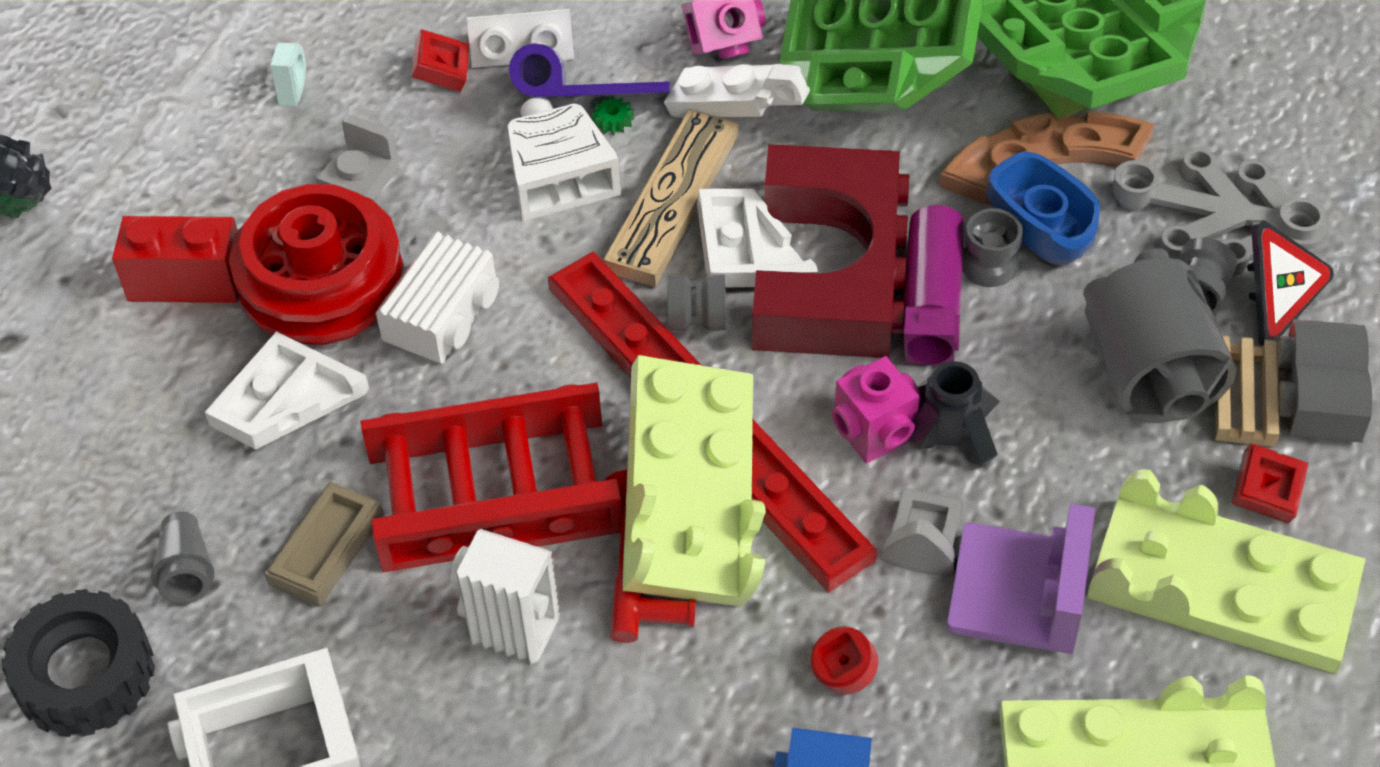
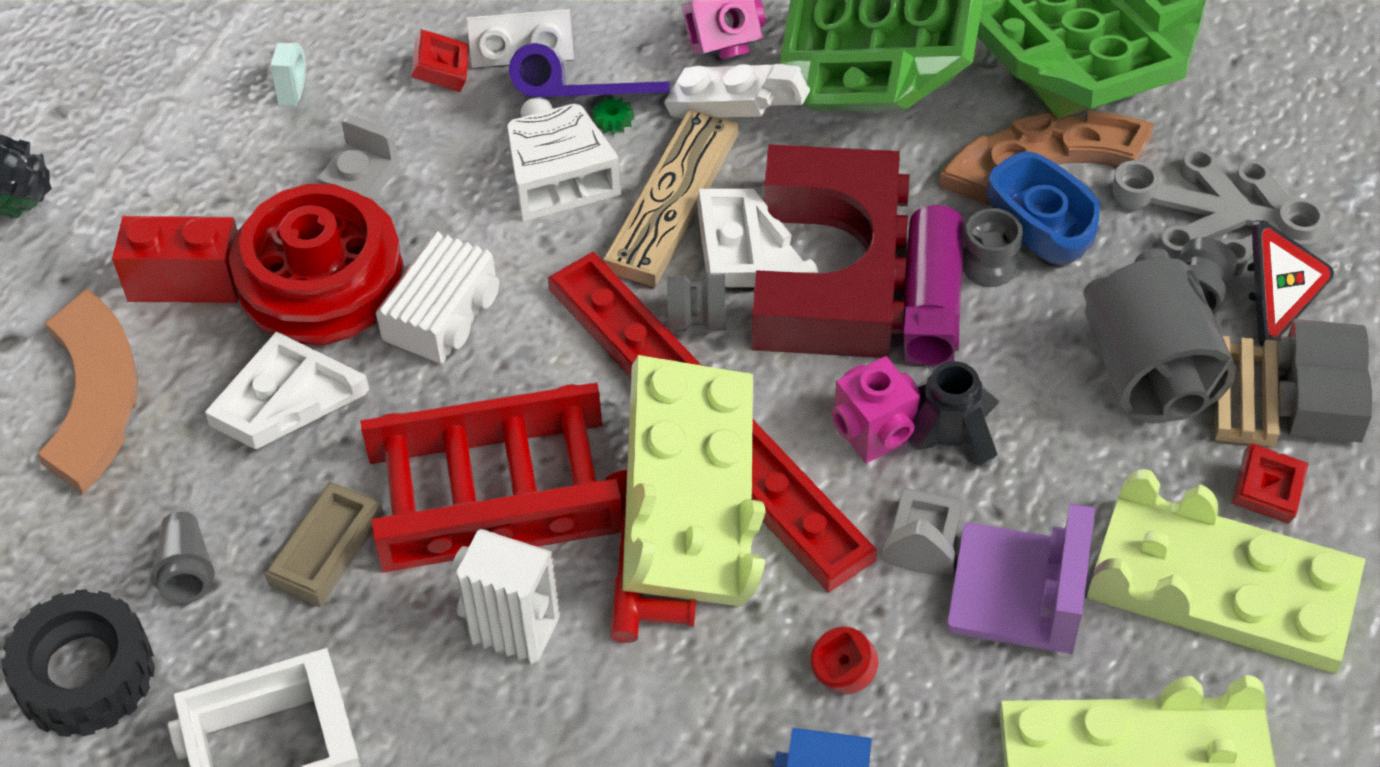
(102, 394): none -> nougat tile

